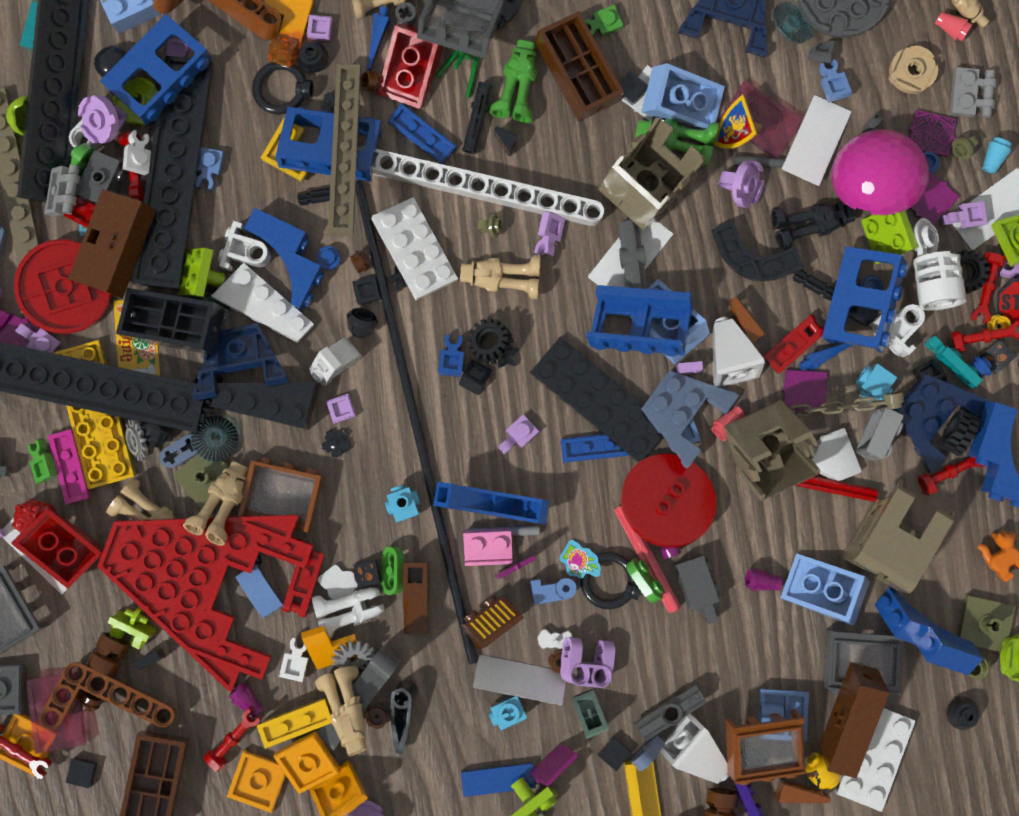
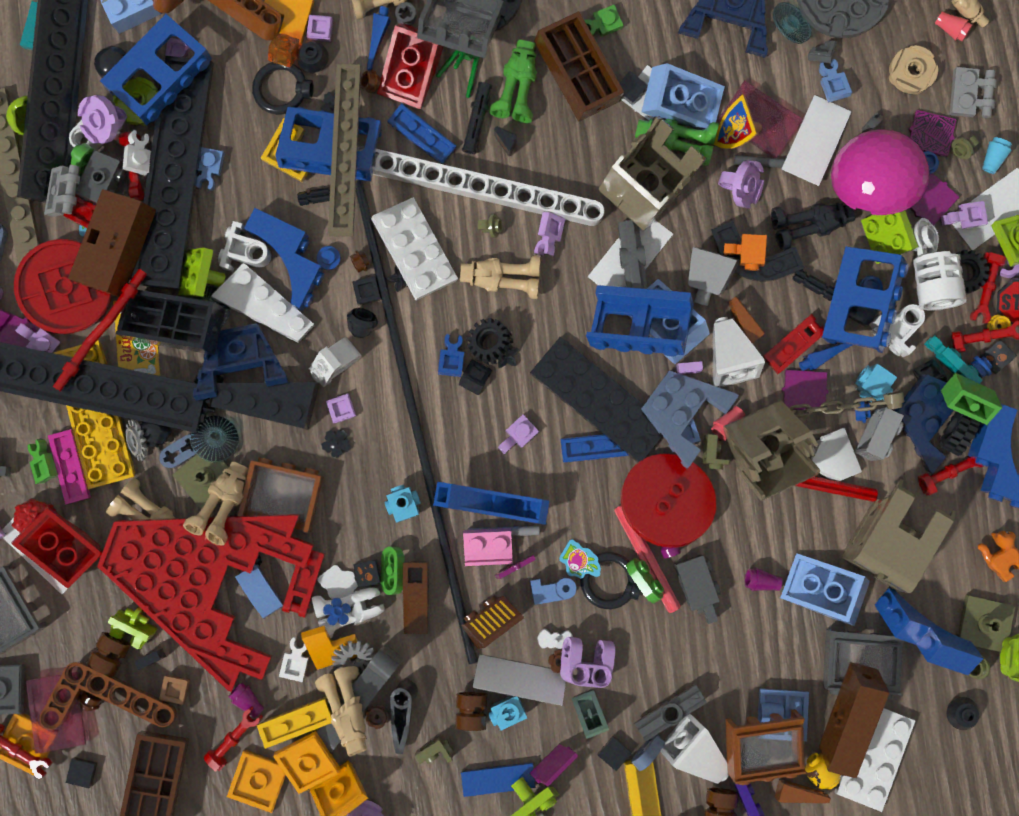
(71, 368): none -> red bar
(174, 689): none -> medium nougat plate
(337, 612): none -> blue plant
(430, 751): none -> olive bracket
(471, 711): none -> reddish brown wheel
(710, 273): none -> light grey torso
(712, 448): none -> olive bracket
(751, 251): none -> orange brick
(862, 415): none -> blue plate
(971, 398): none -> bright green brick

